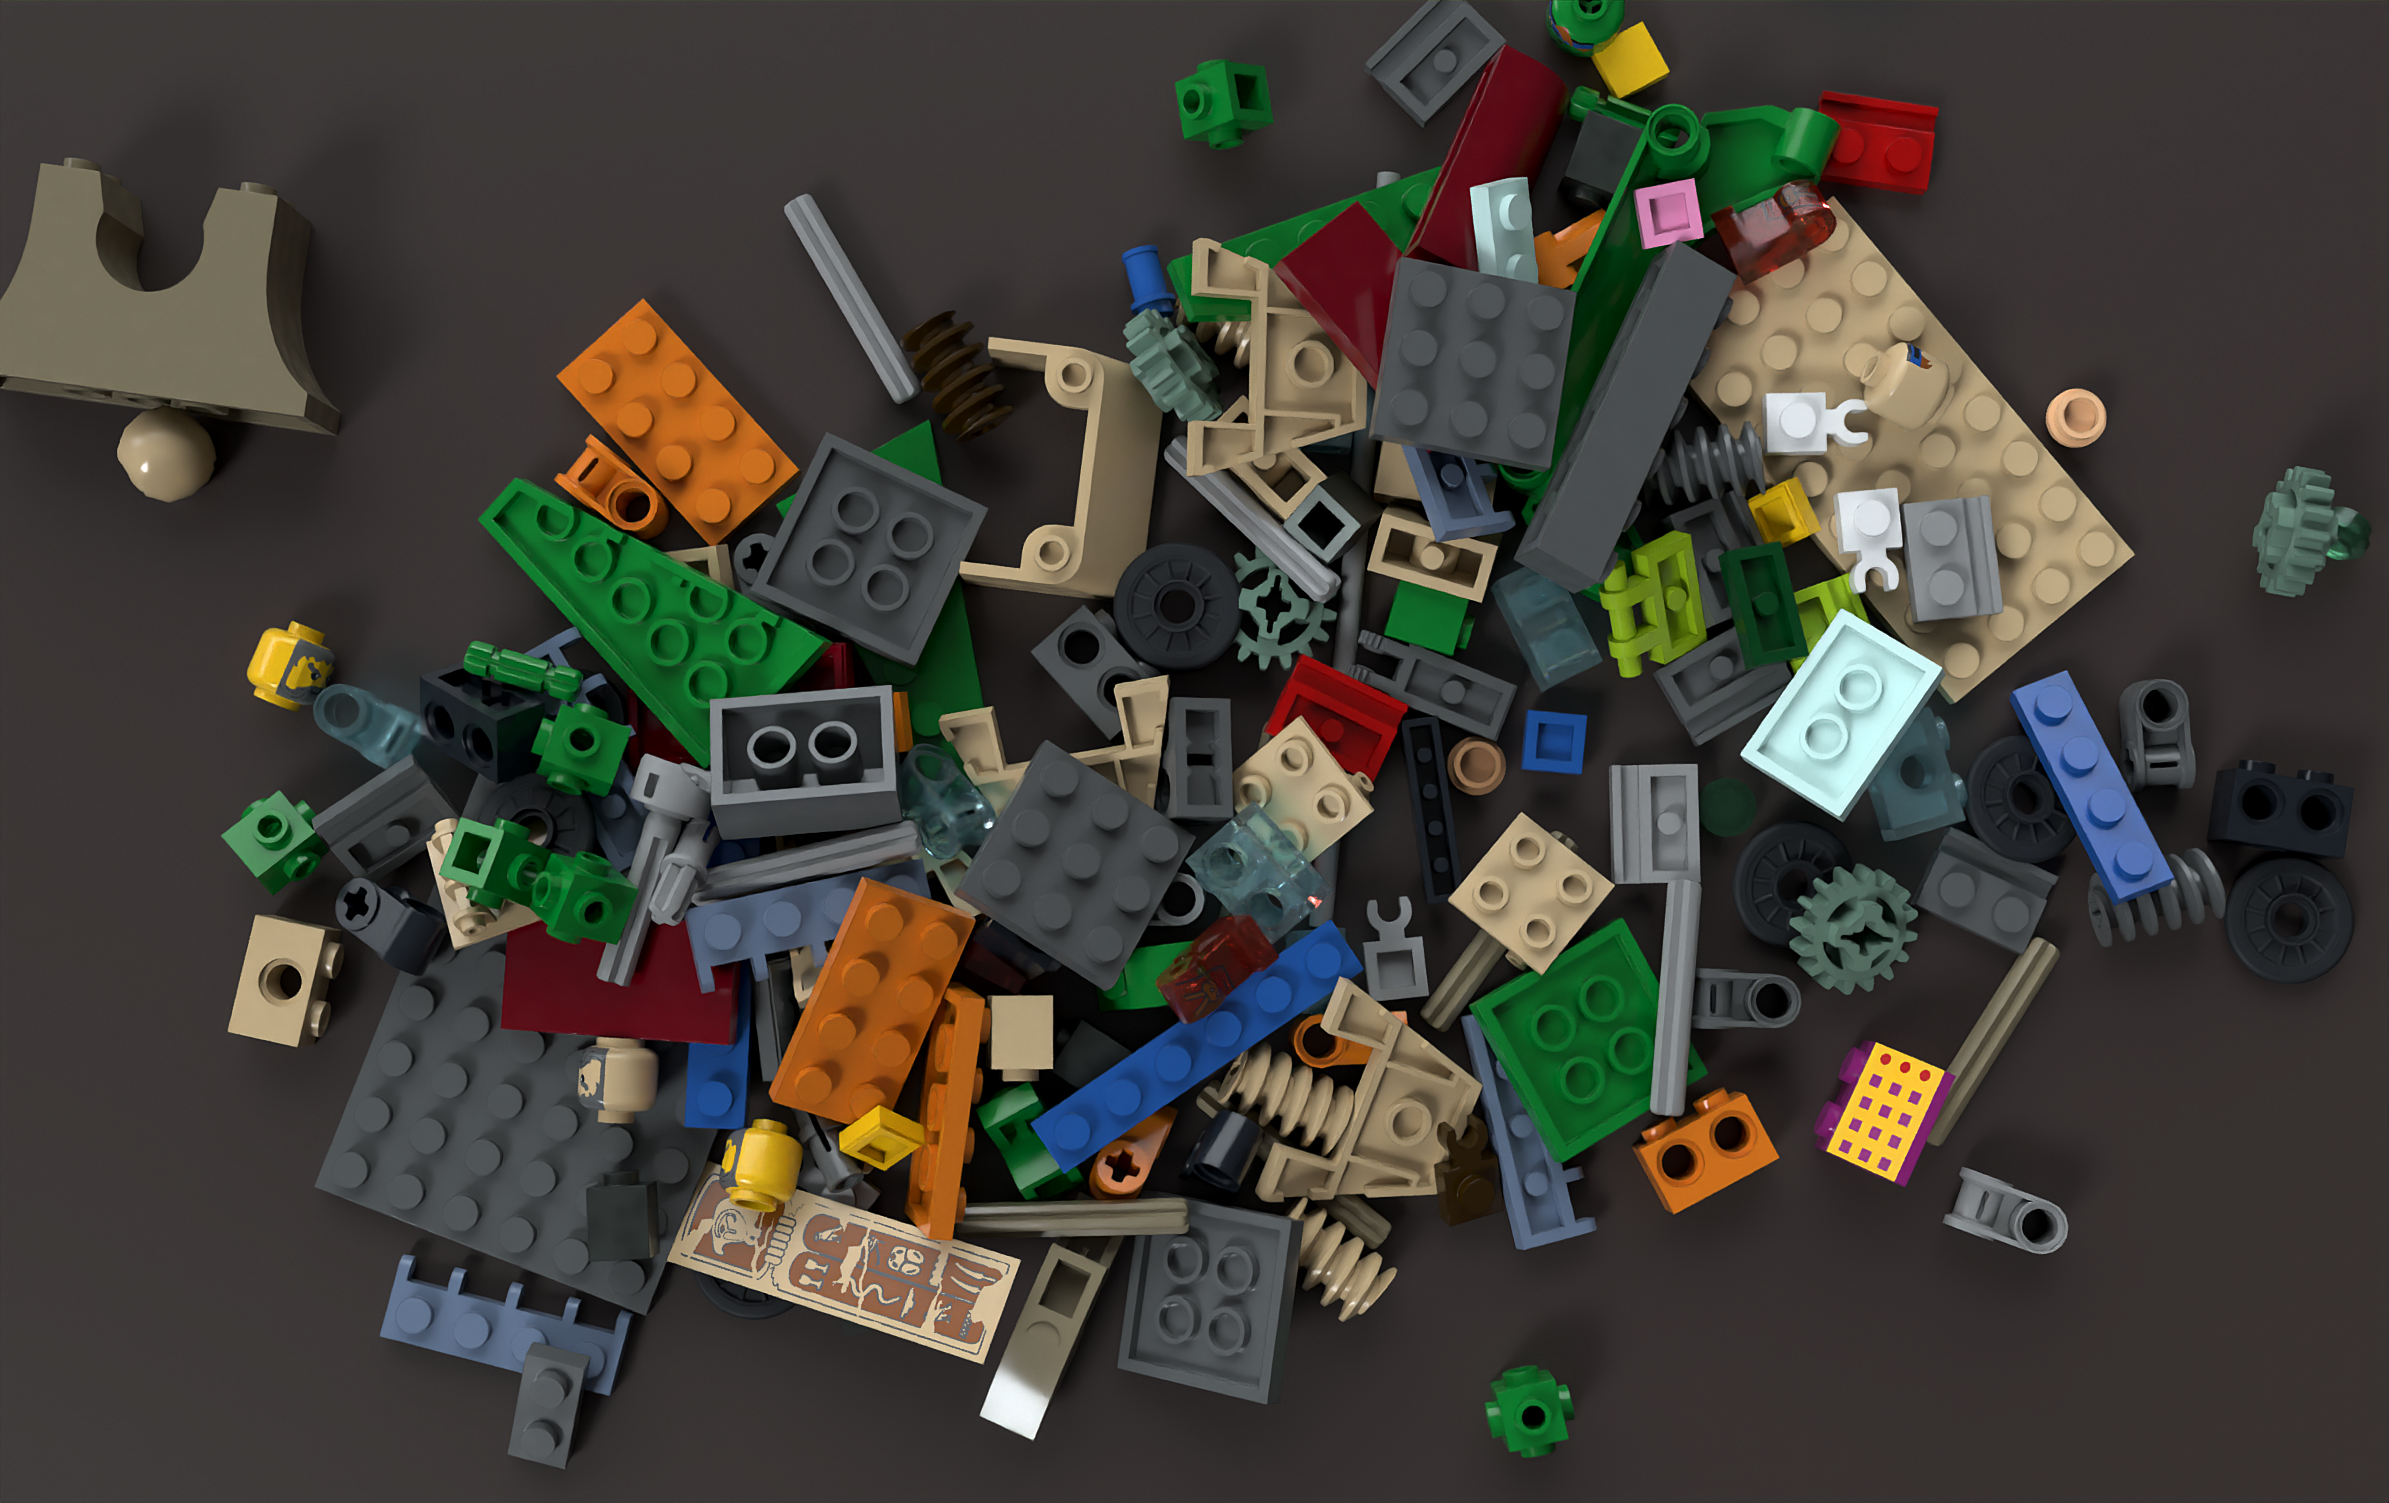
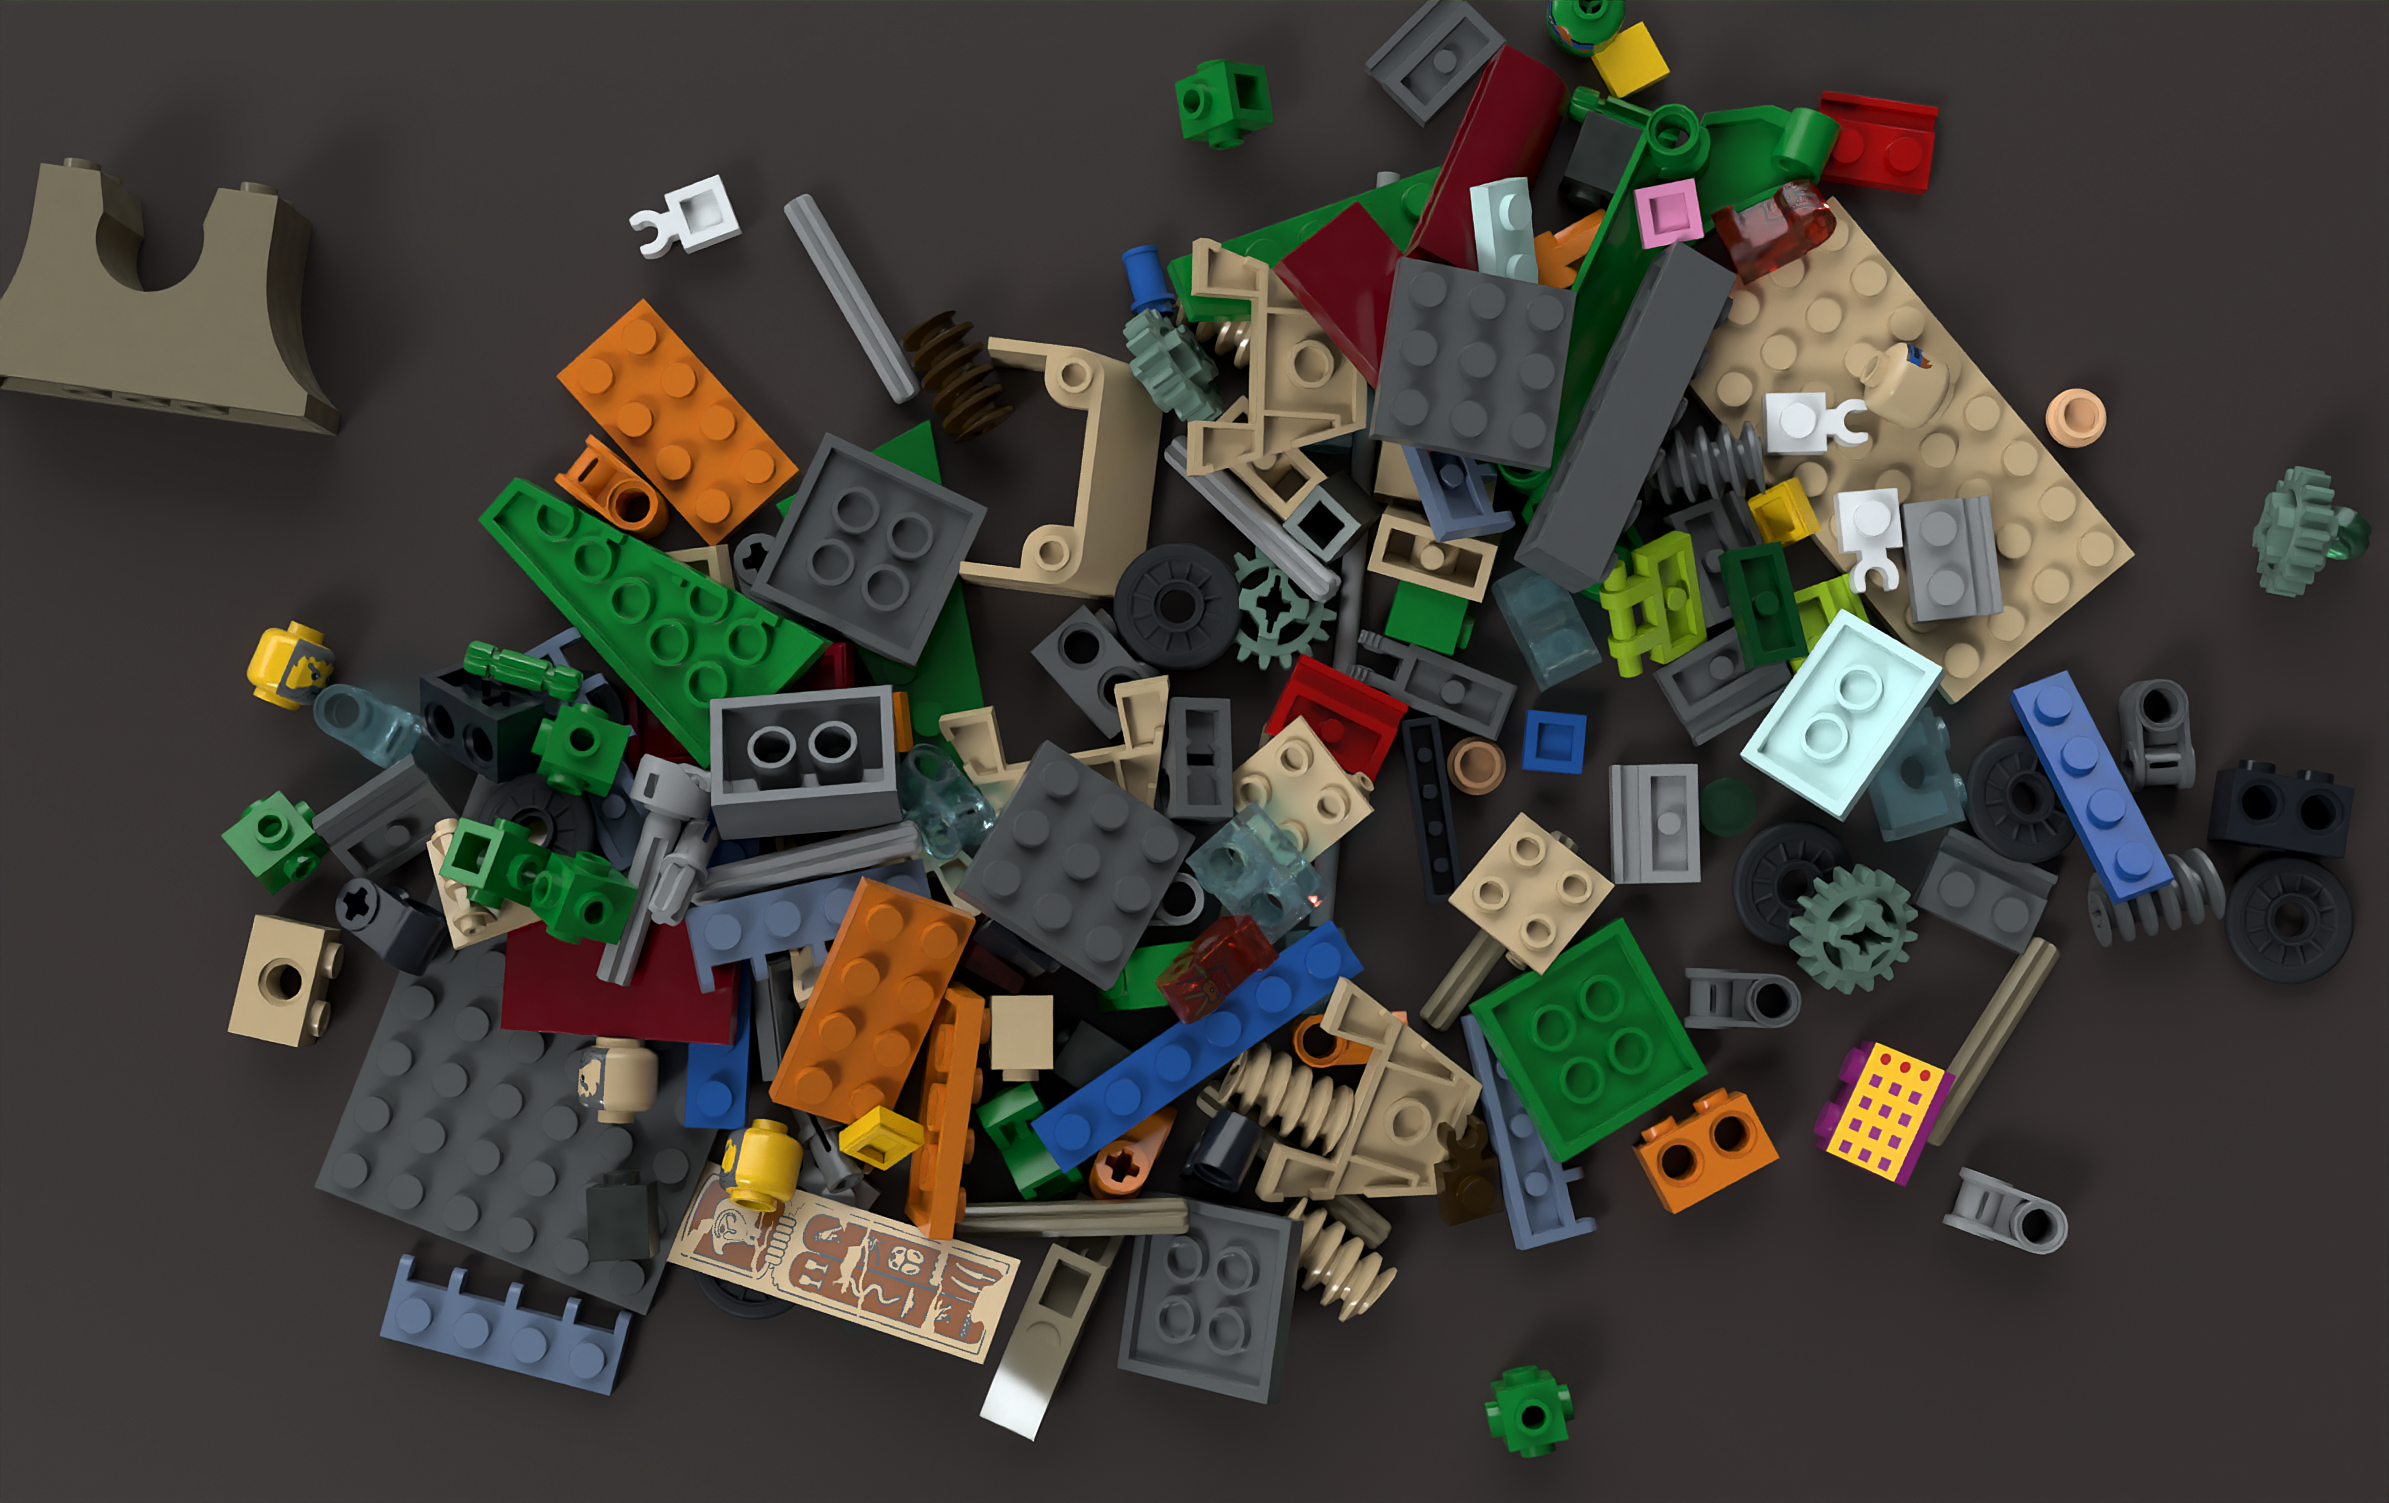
(167, 454): tan hair -> none
(549, 1405): dark grey plate -> none
(697, 216): none -> white plate
(1394, 963): light grey plate -> none
(1675, 997): light grey axle -> none

